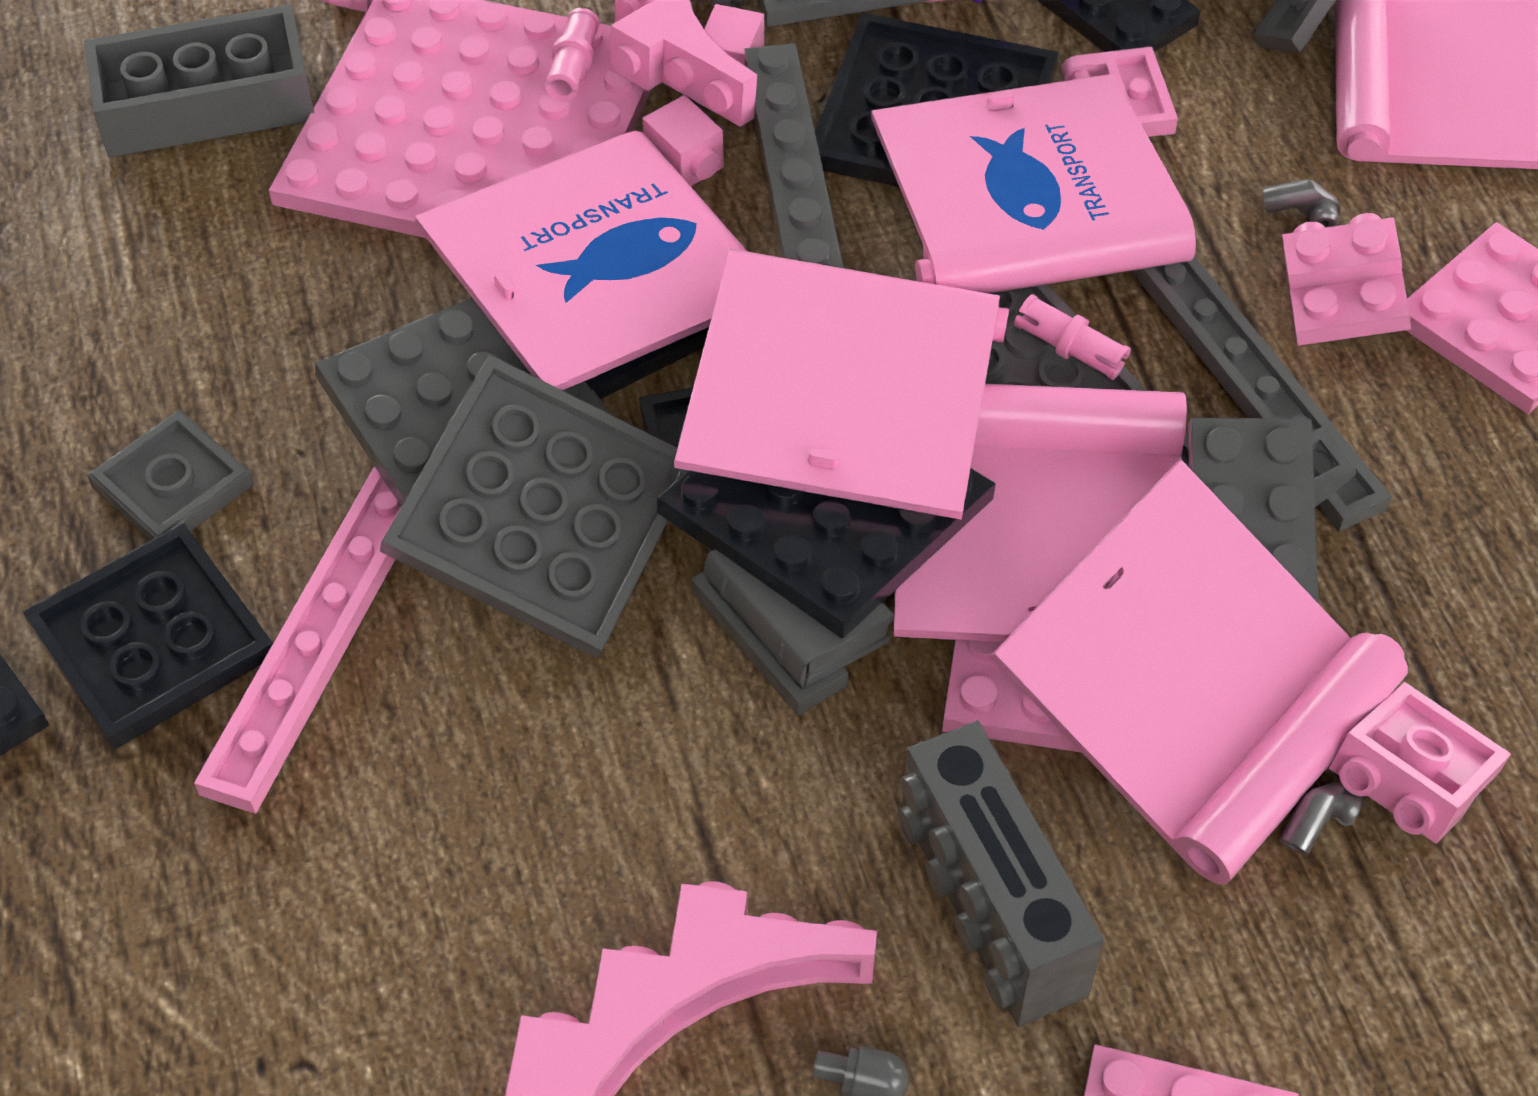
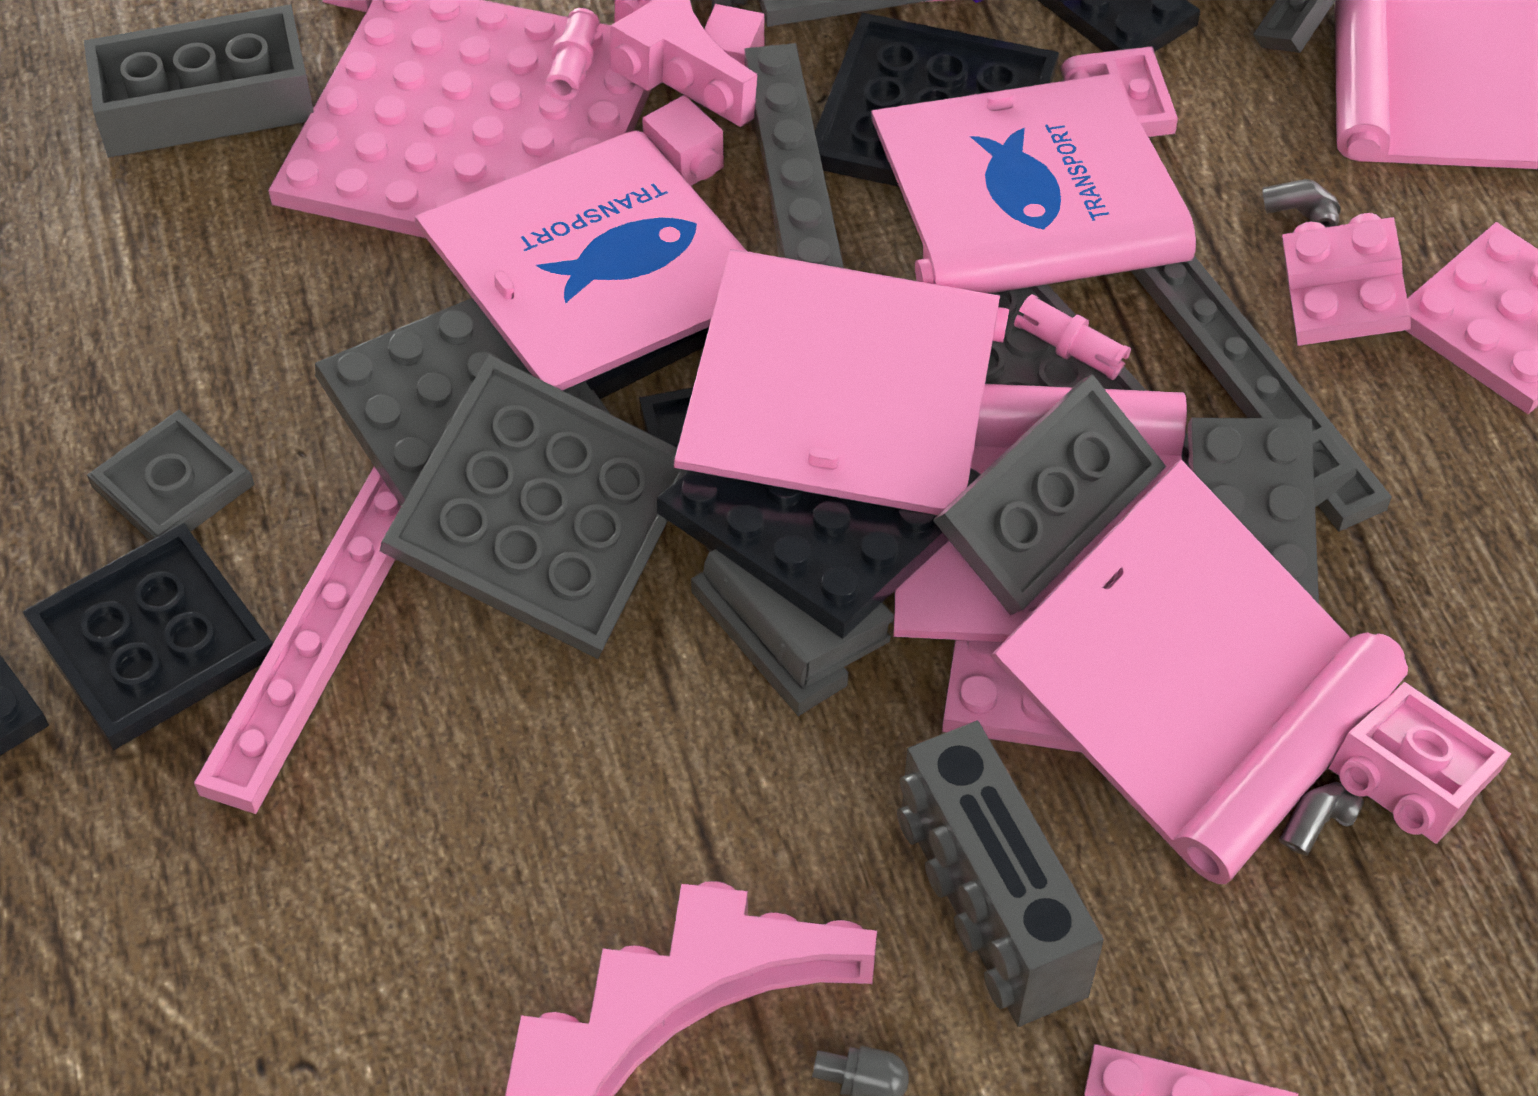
(1049, 494): none -> dark grey plate

